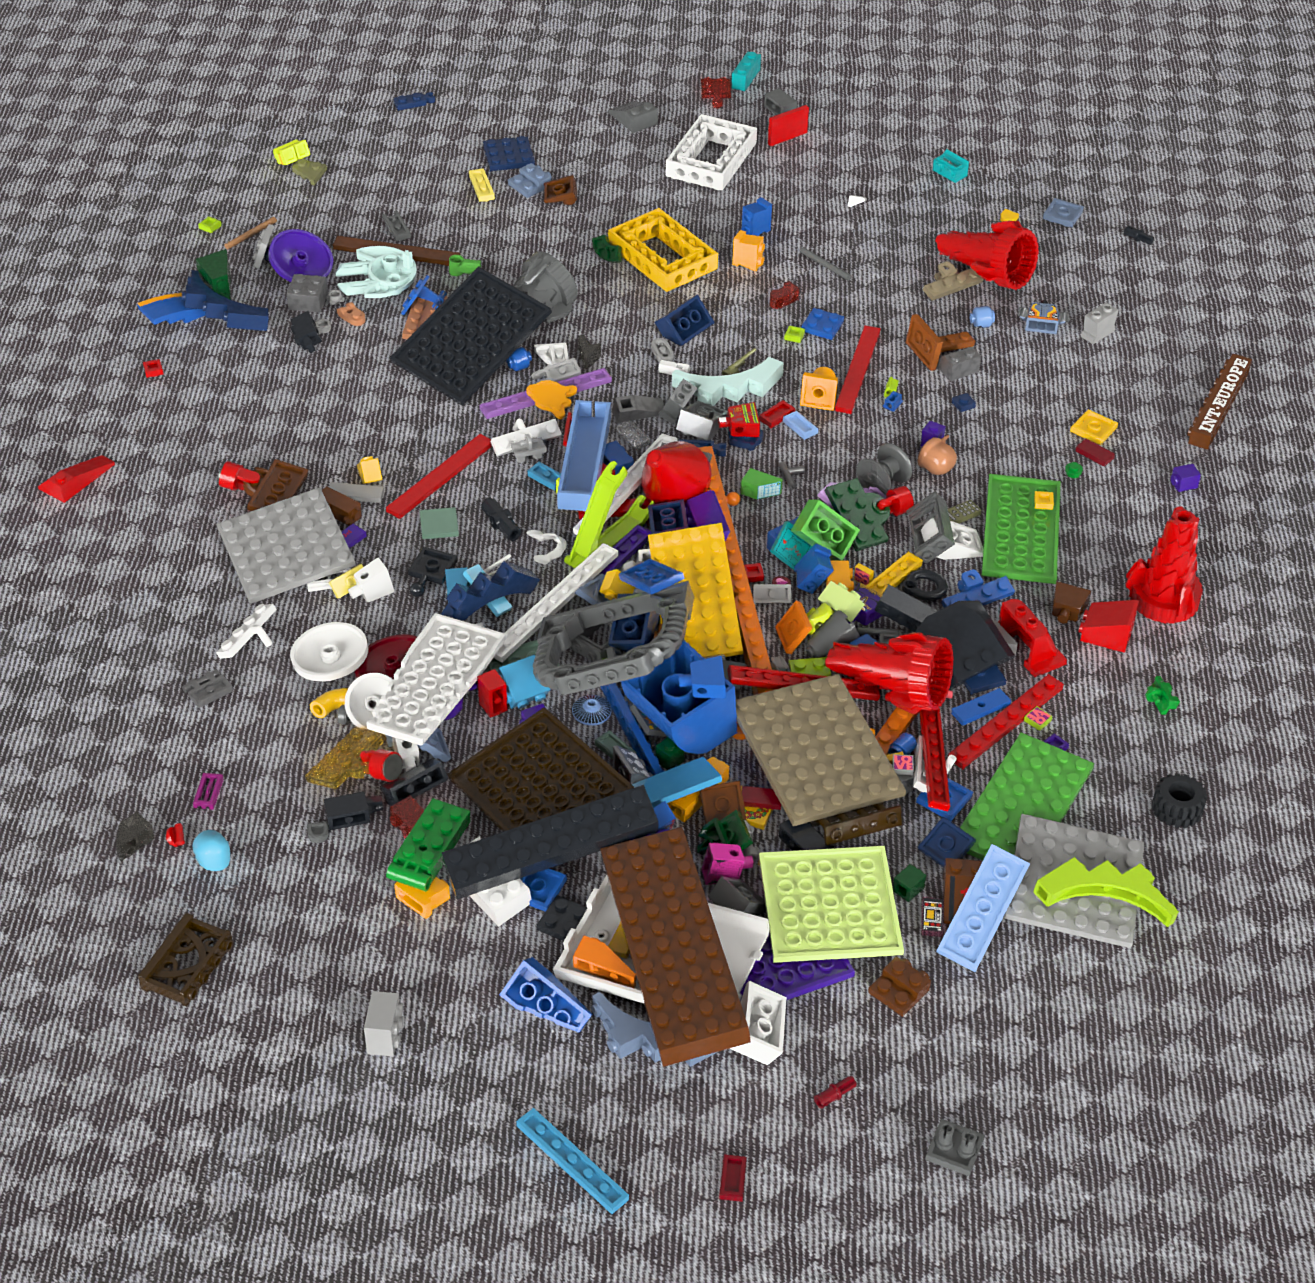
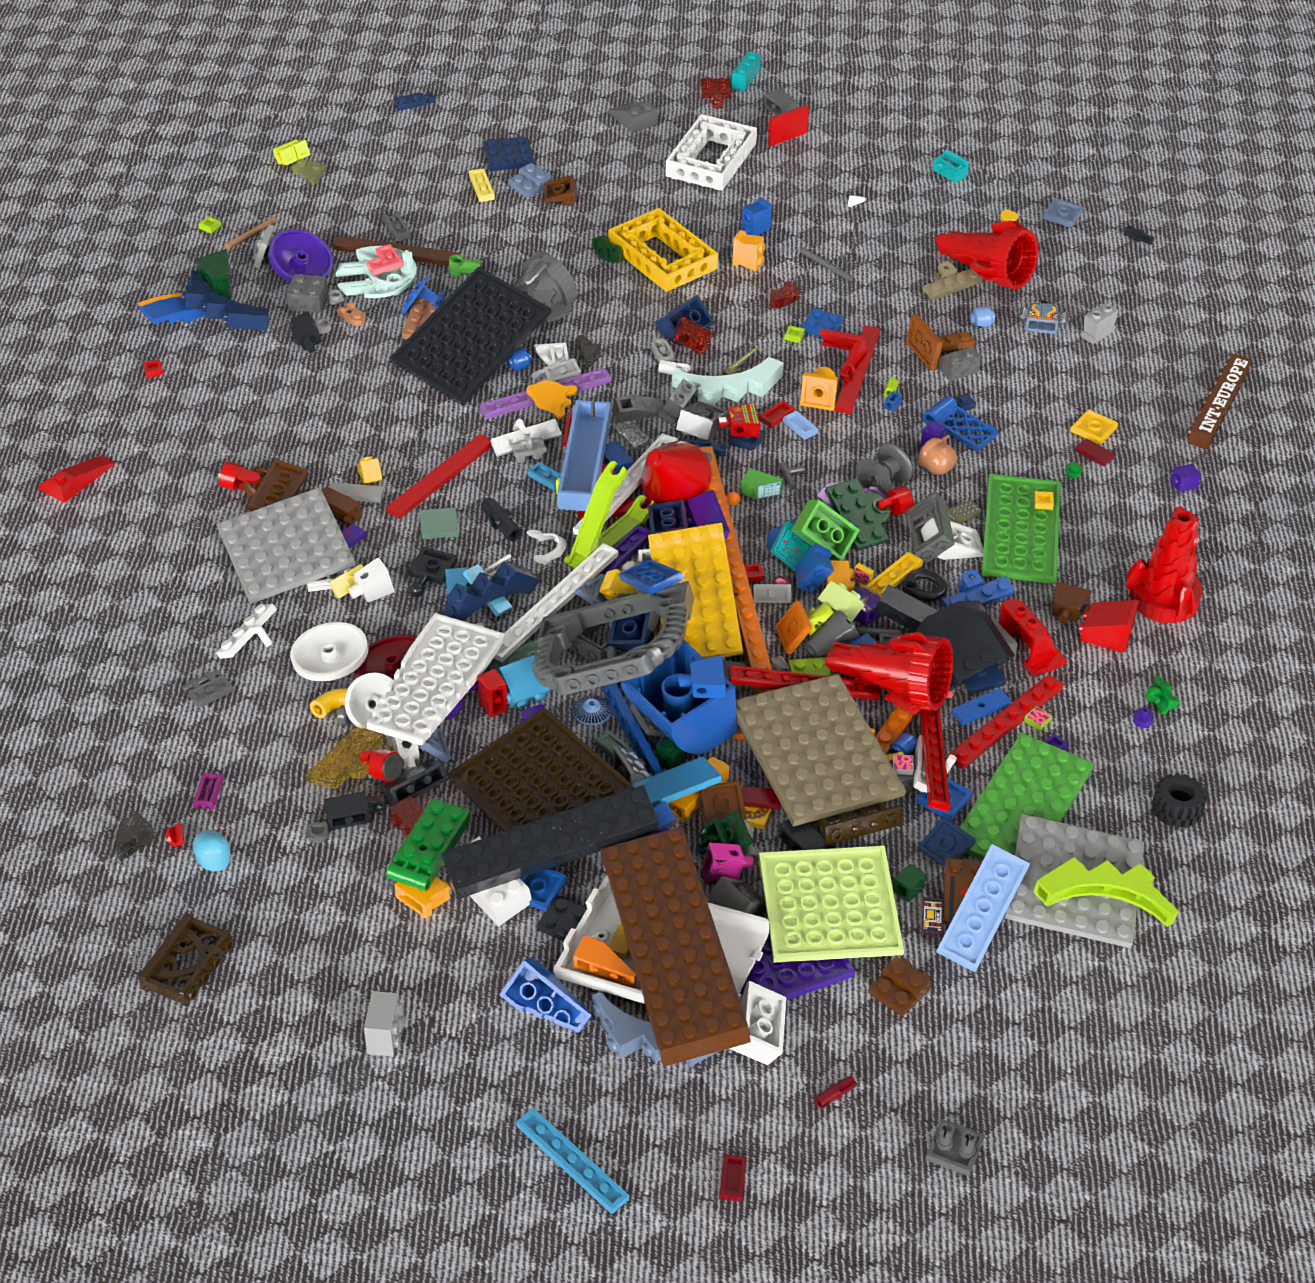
(387, 260): none -> coral plate
(692, 335): none -> clear red brick
(854, 343): none -> red hinge
(944, 412): none -> blue piece
(1143, 717): none -> dark purple tile

